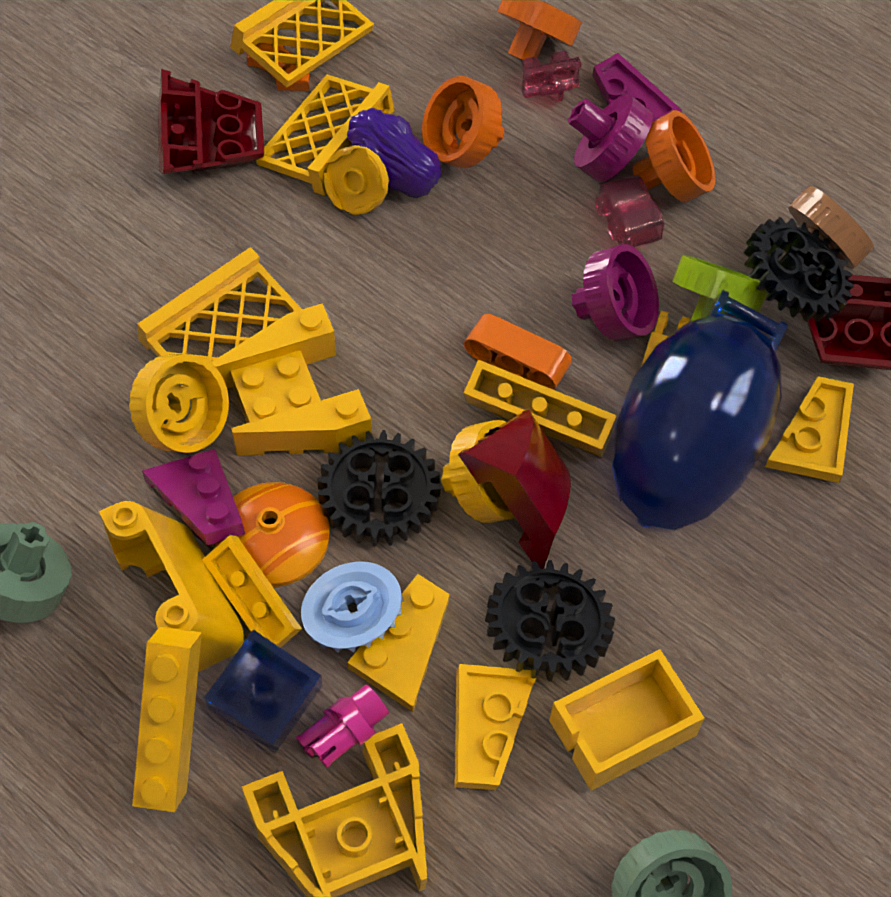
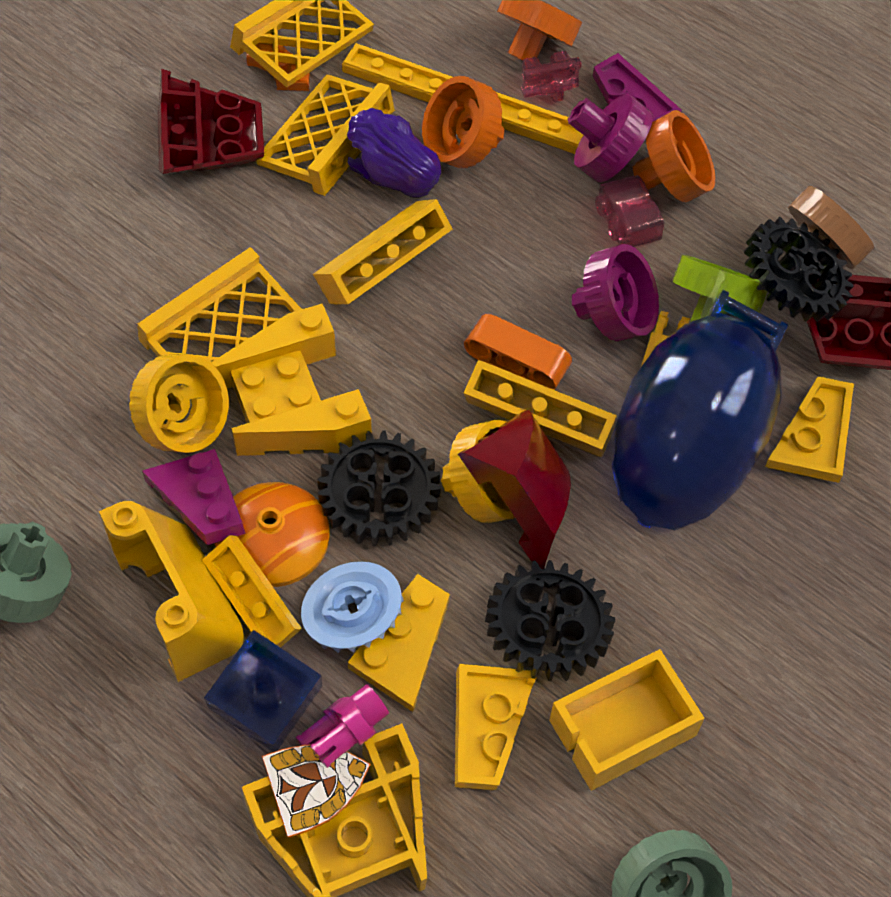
(166, 719): yellow brick -> none
(308, 790): none -> shield
(356, 180): yellow tile -> none
(382, 252): none -> yellow brick
(423, 82): none -> yellow tile

